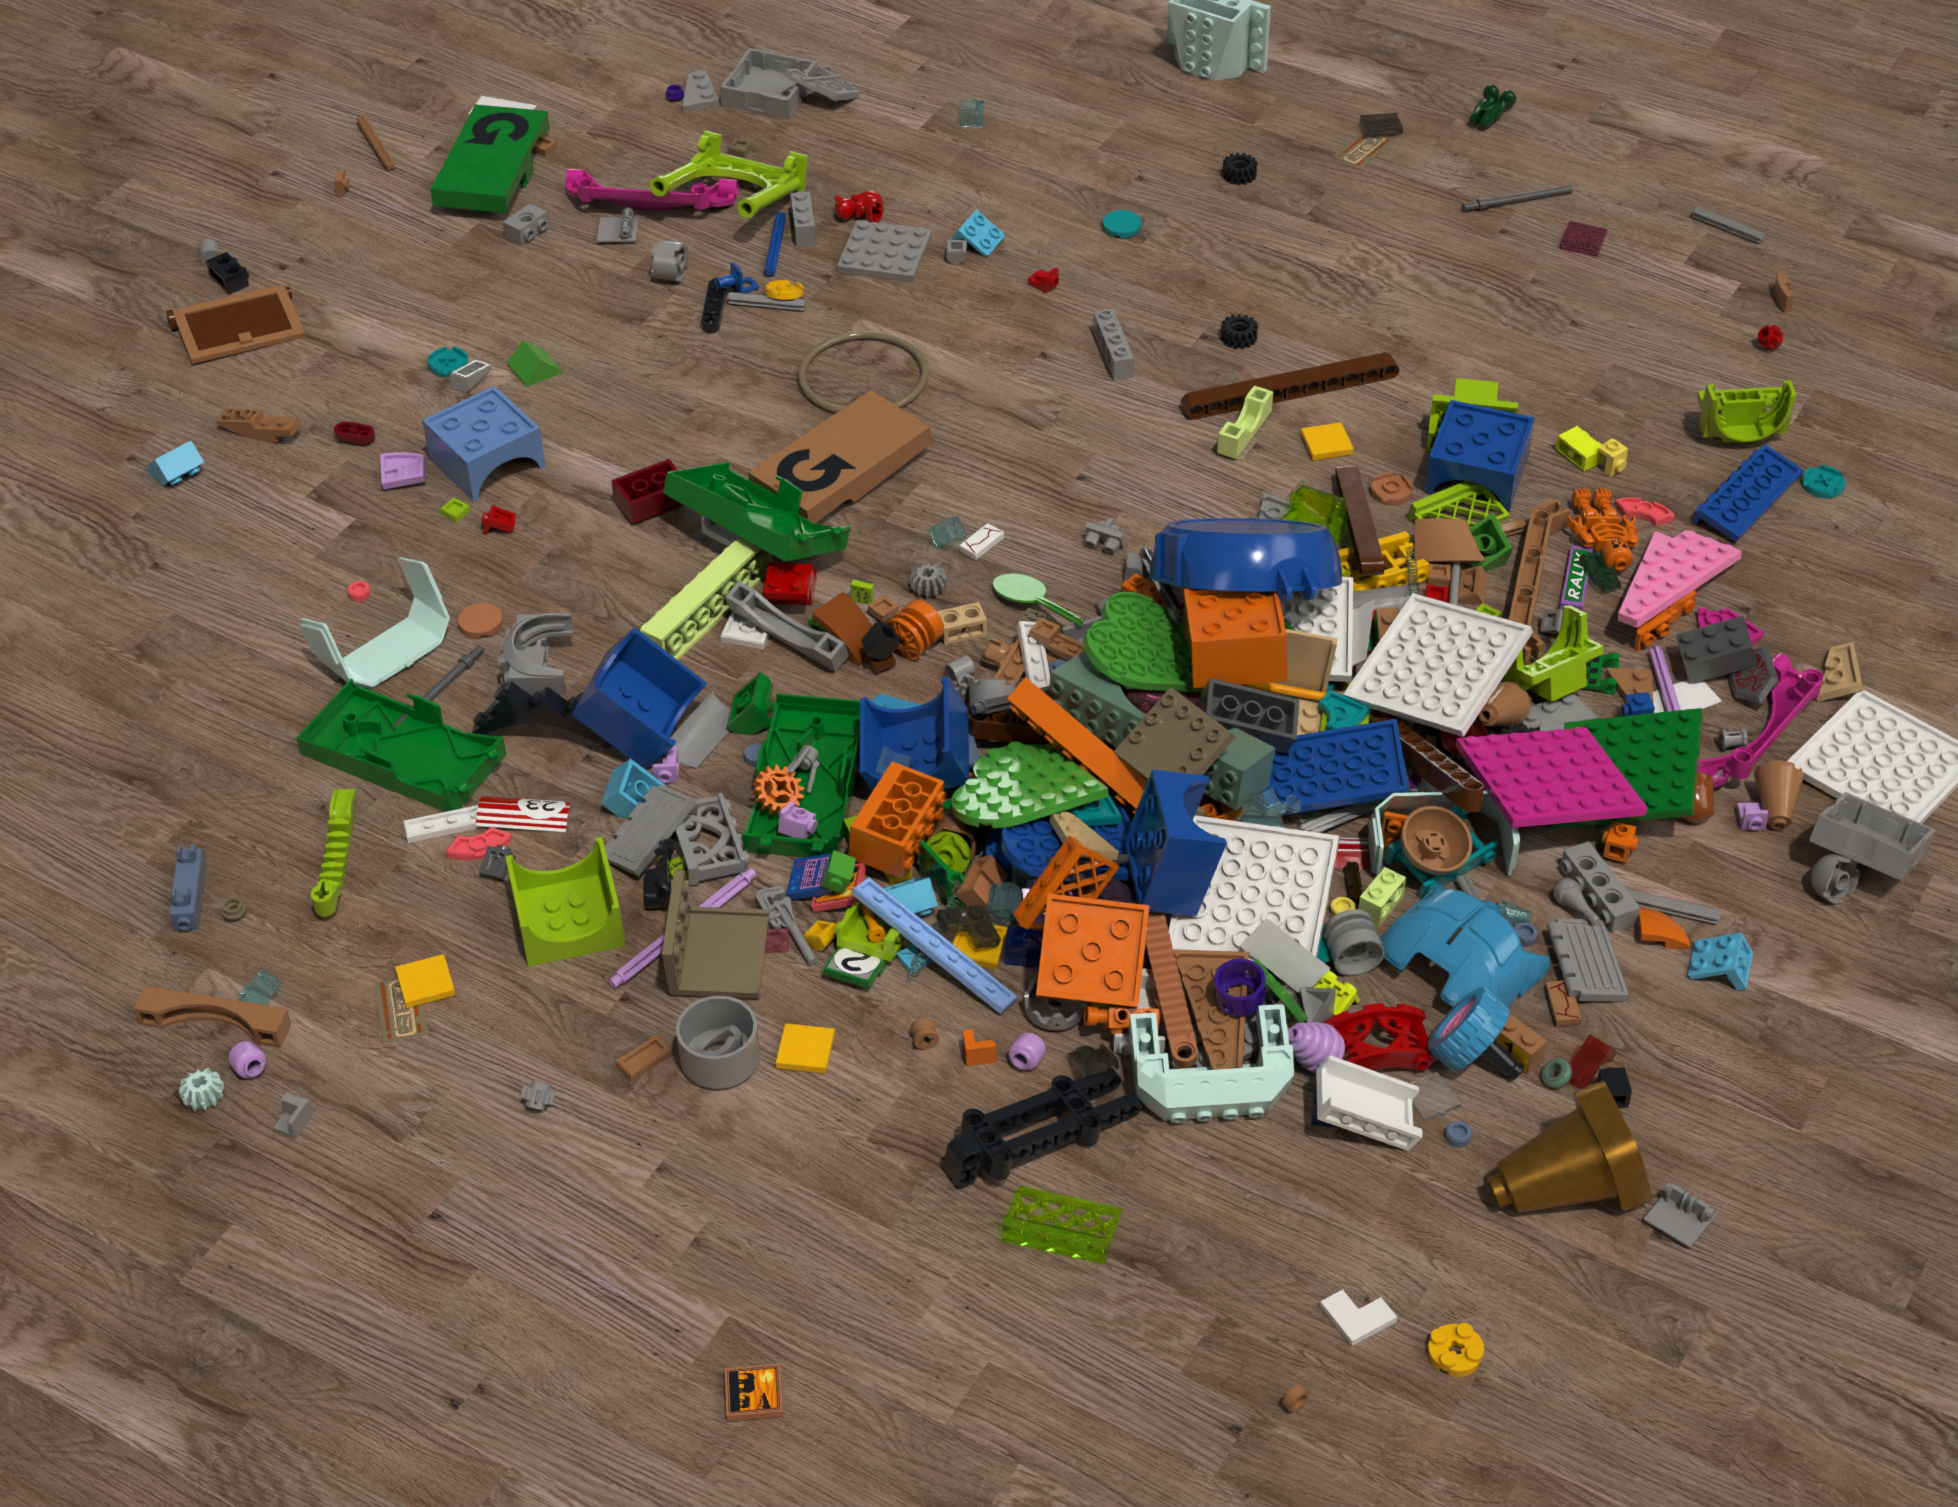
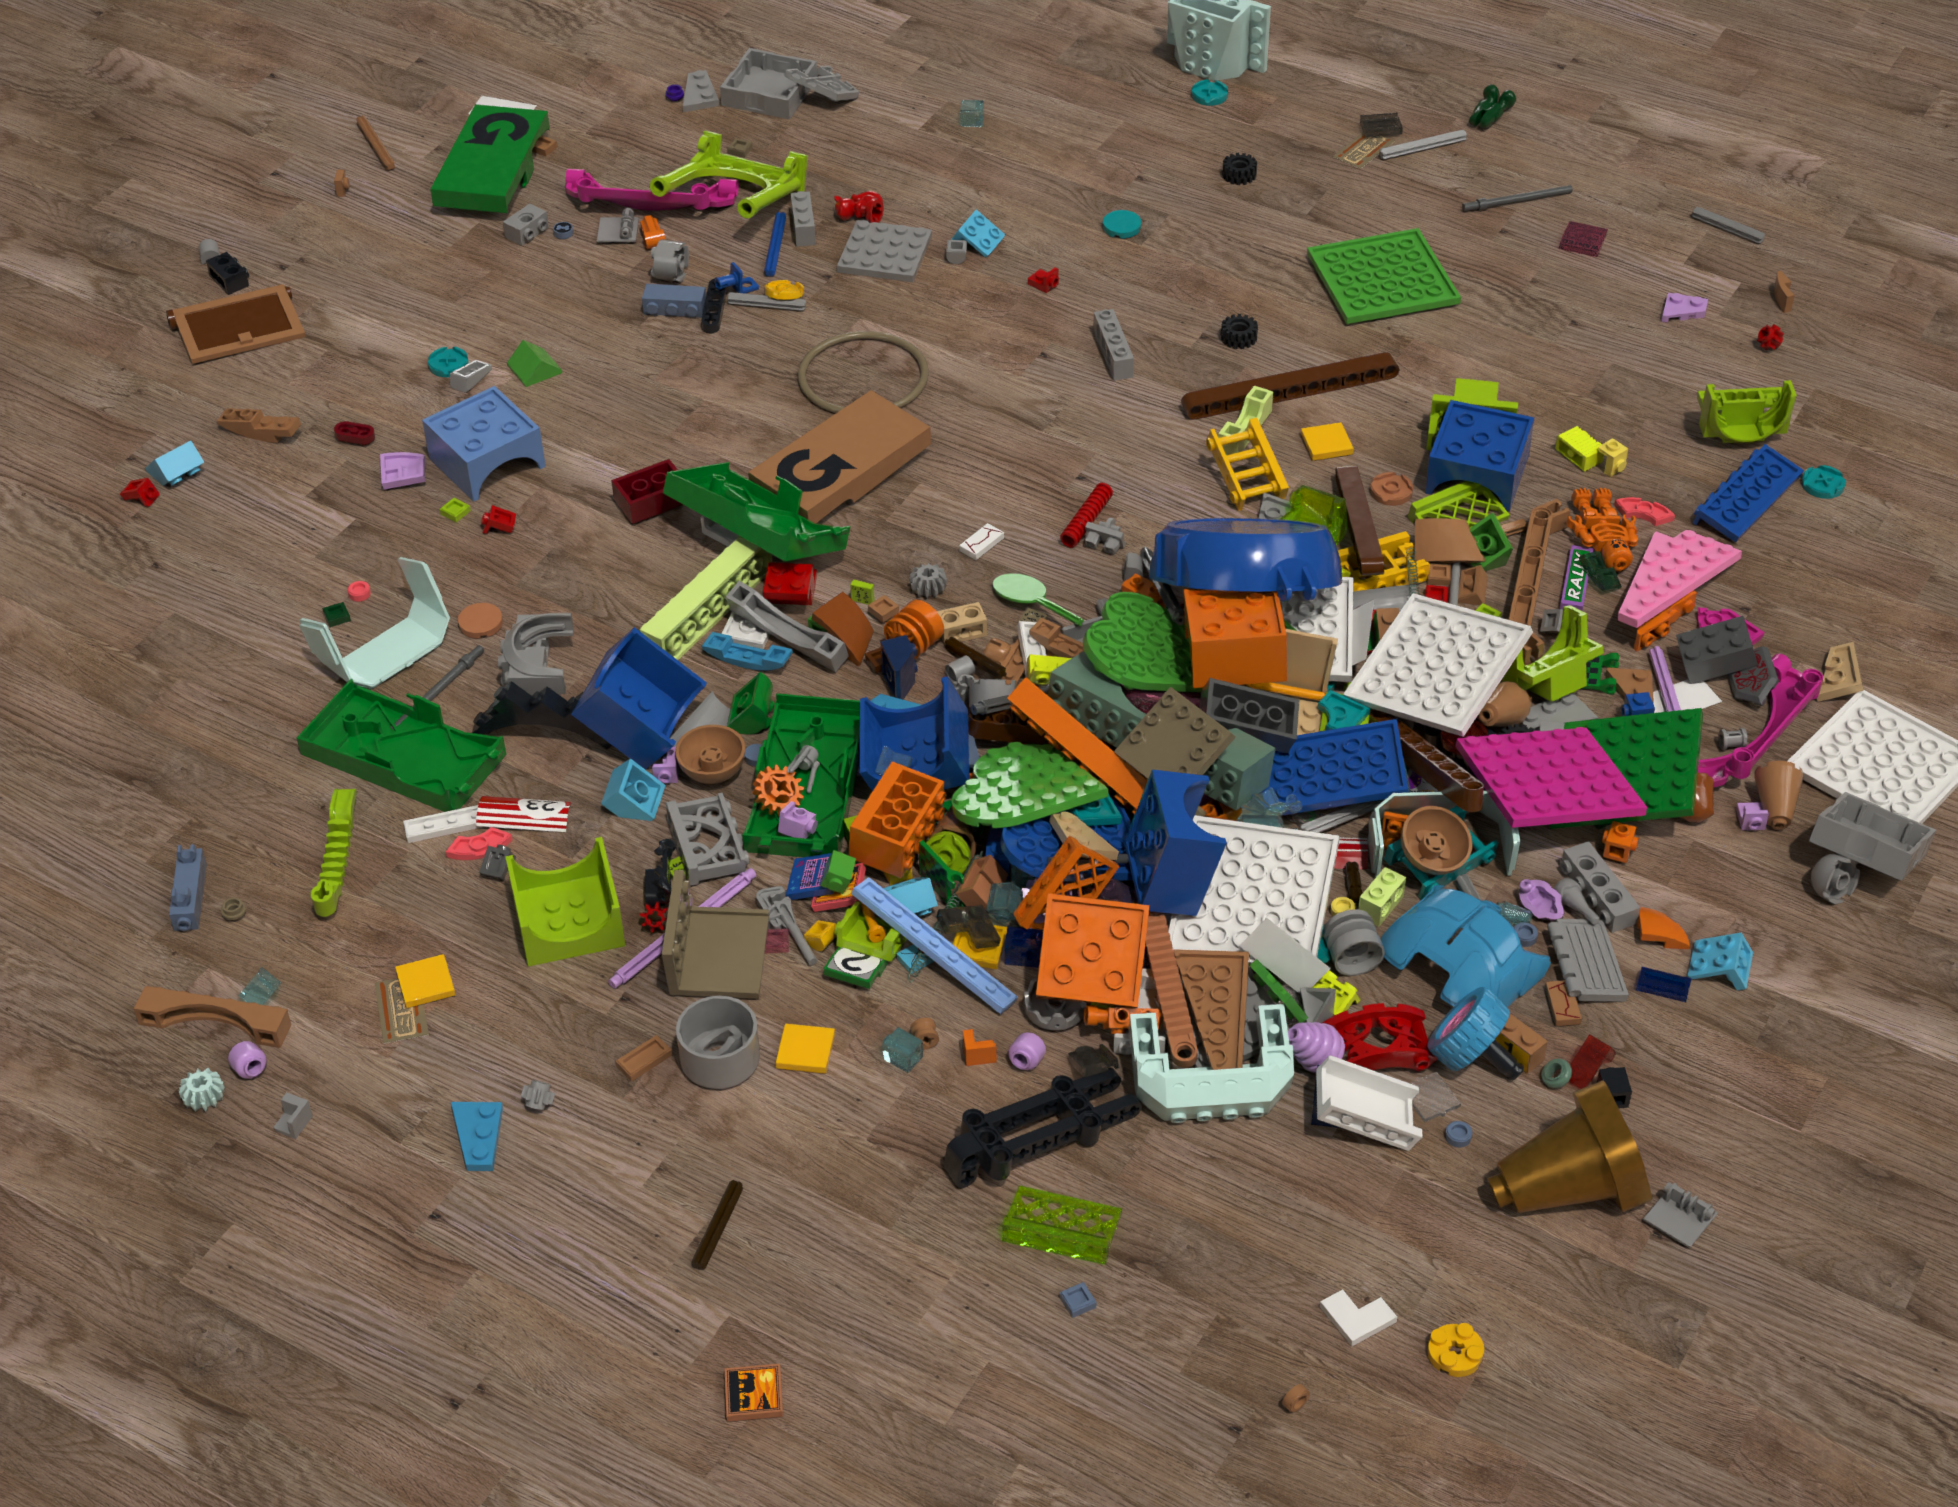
(140, 489): none -> red bracket
(336, 614): none -> dark green tile
(478, 1132): none -> dark azure wing
(563, 230): none -> sand blue tile
(648, 920): none -> red gear
(649, 824): light grey hinge -> none
(651, 231): none -> orange piece
(673, 300): none -> sand blue brick
(710, 753): none -> medium nougat piece
(717, 1225): none -> dark brown axle
(745, 656): none -> dark azure slope
(880, 641): black brick -> none
(899, 665): none -> dark blue slope
(902, 1049): none -> clear light blue brick
(947, 531): clear light blue panel -> none
(977, 658): none -> dark brown axle
(1041, 666): none -> neon yellow bracket
(1078, 1300): none -> sand blue tile
(1087, 513): none -> red piece
(1209, 92): none -> teal tile
(1234, 973): dark purple piece -> none
(1261, 450): none -> yellow fence
(1383, 276): none -> bright green plate
(1422, 144): none -> light grey axle
(1541, 899): none -> lavender arm
(1663, 984): none -> clear blue tile
(1676, 907): light grey axle -> none
(1684, 307): none -> lavender wing

